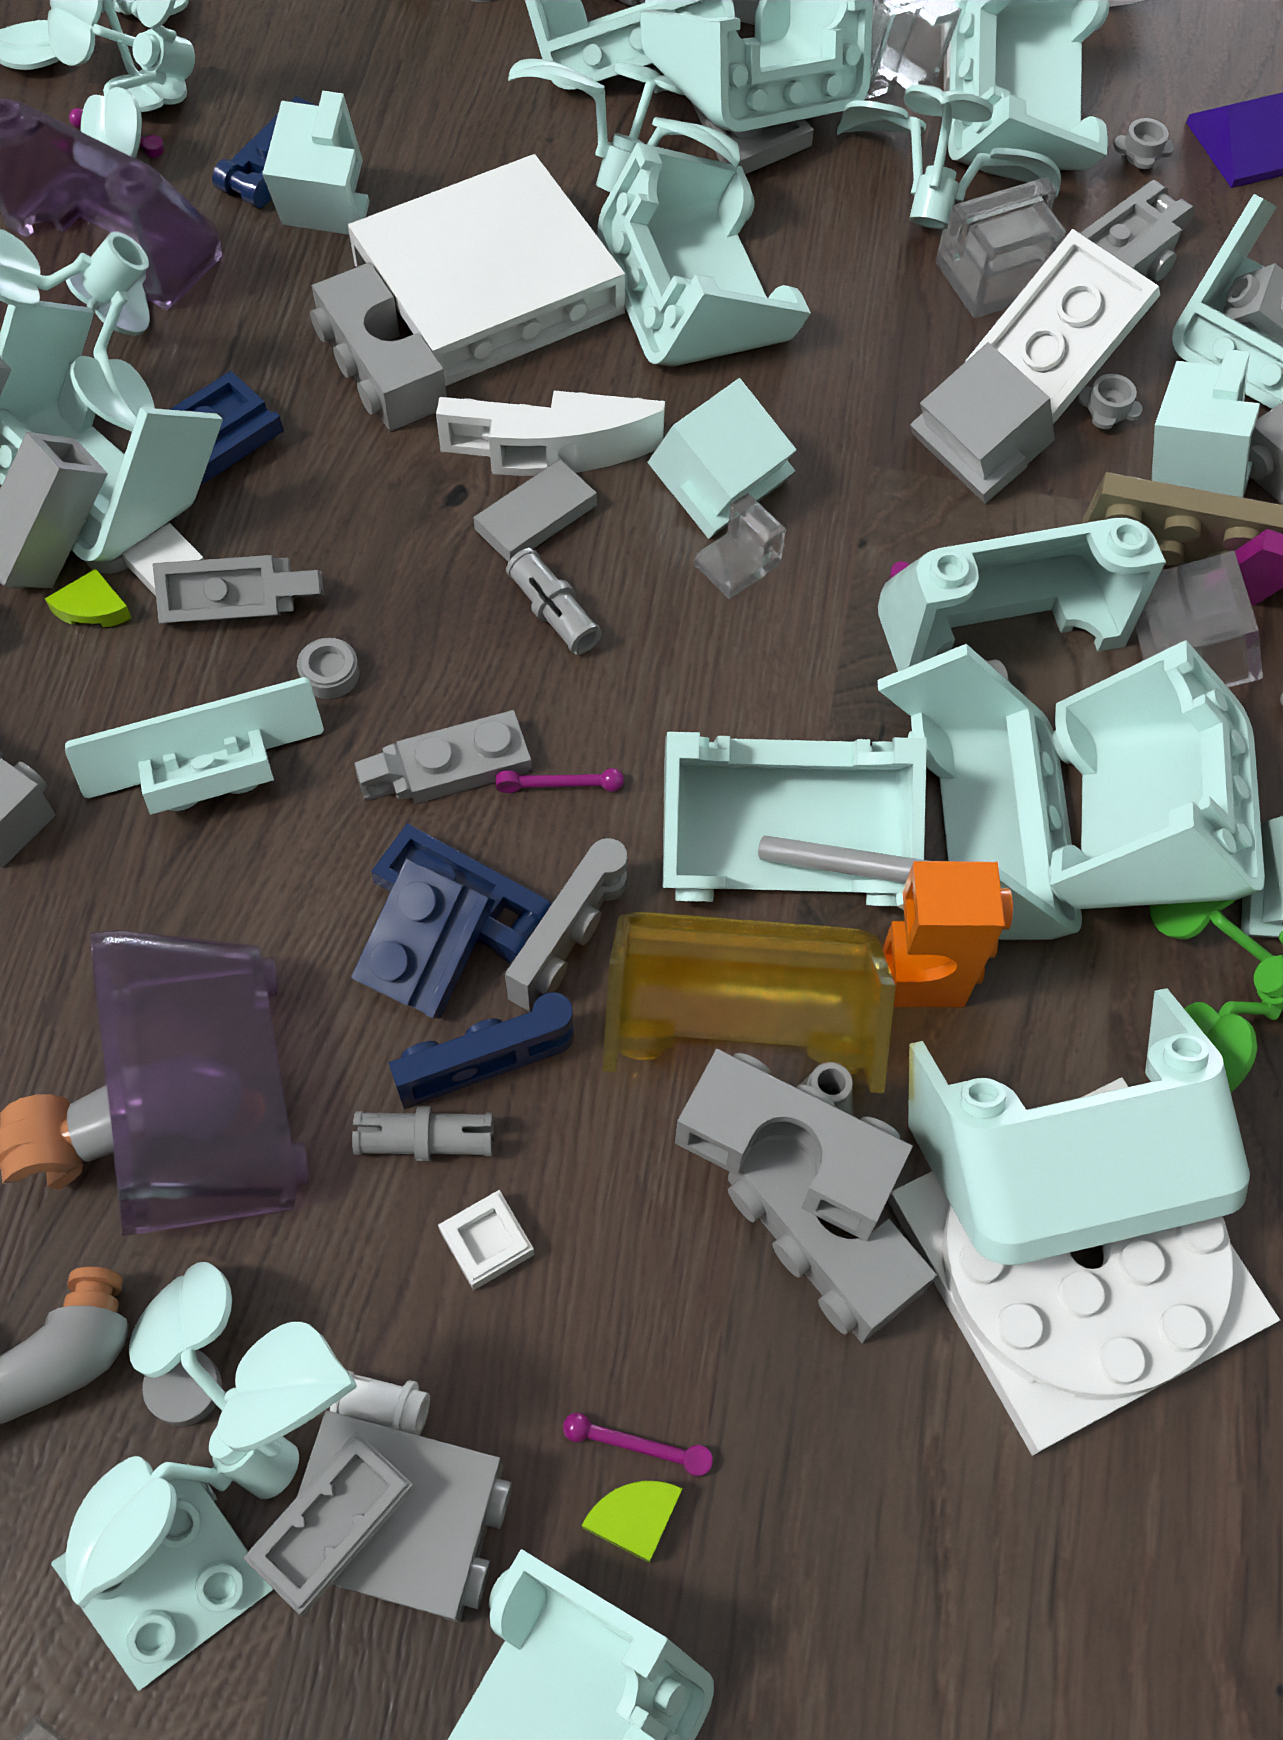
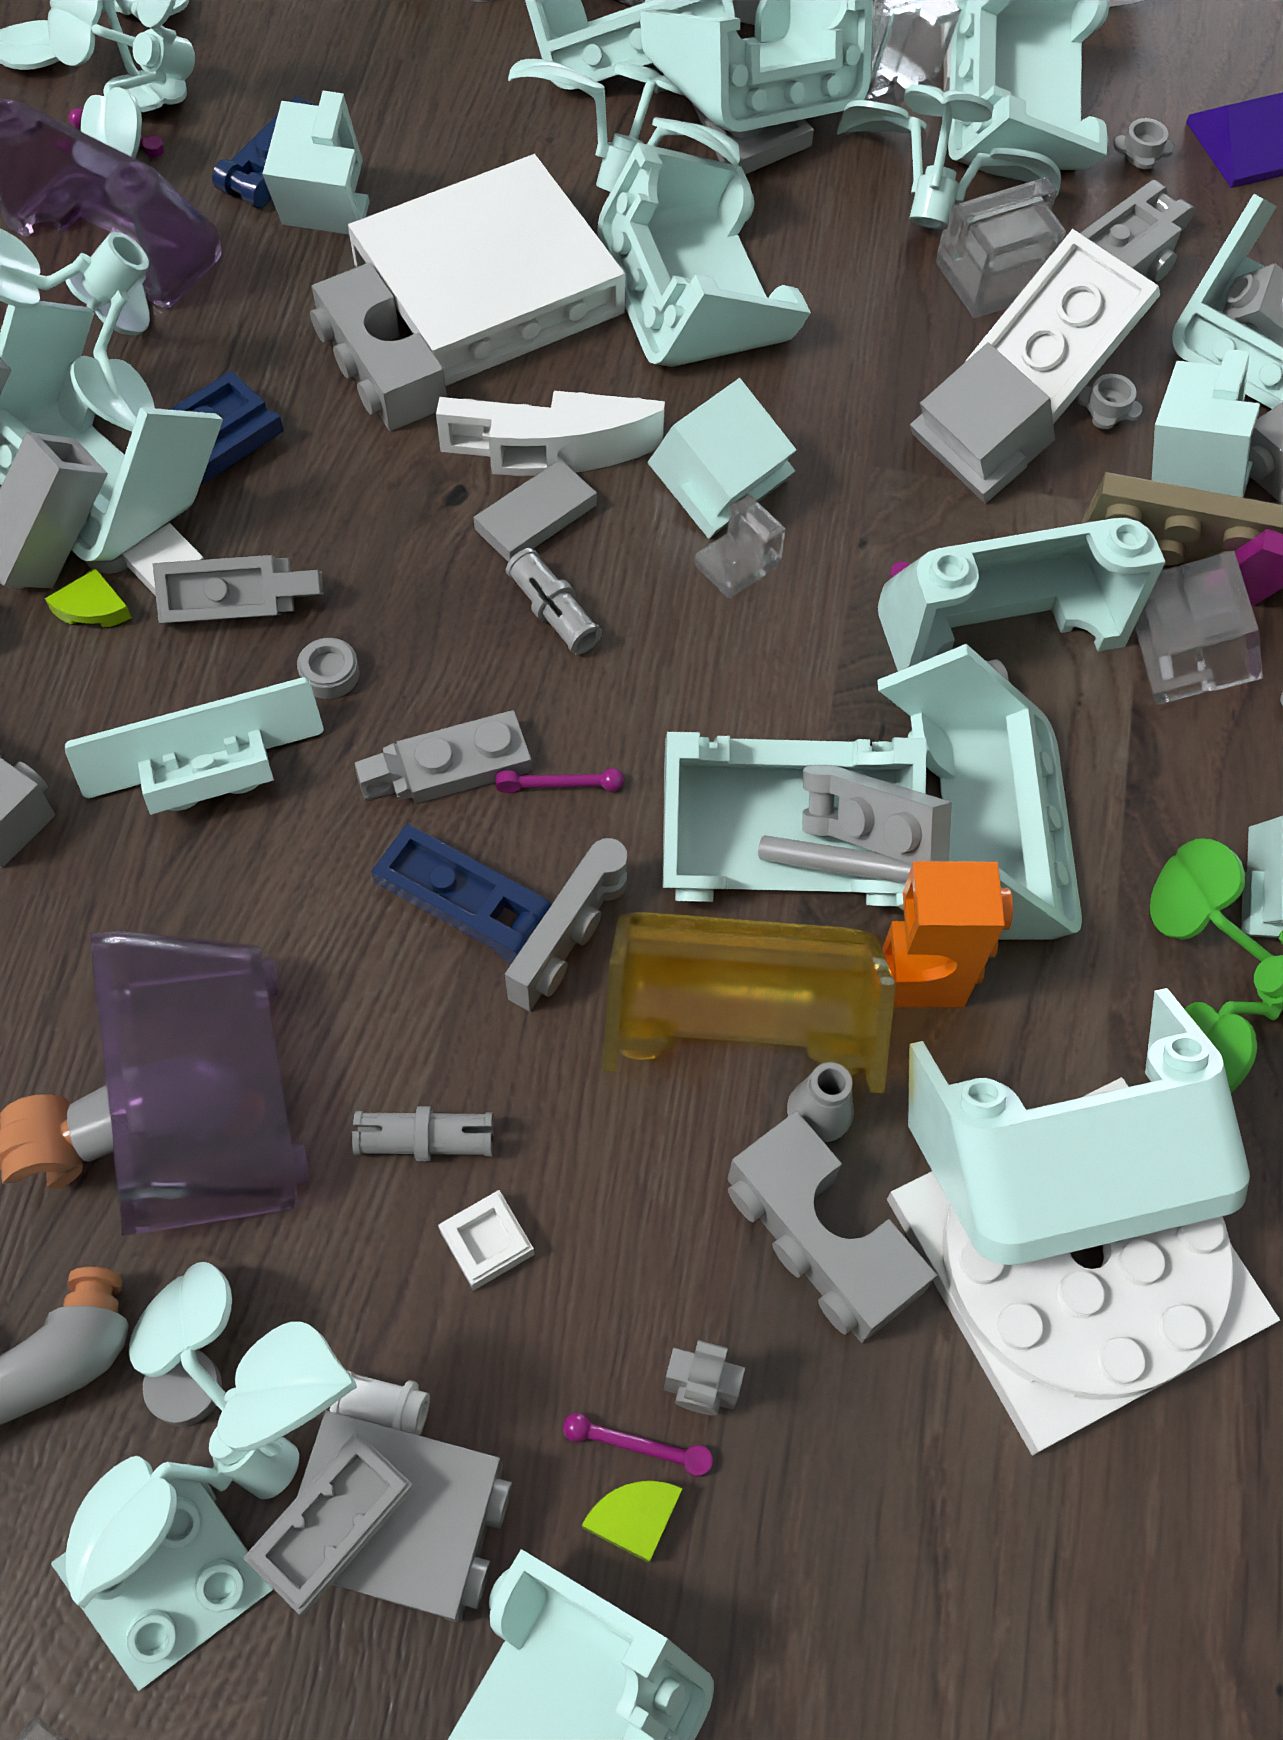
(422, 939): dark blue plate -> none
(484, 1051): dark blue plate -> none
(703, 1379): none -> light grey plate
(744, 1106): light grey arch -> none
(876, 815): none -> light grey plate
(1162, 788): light aqua windscreen -> none

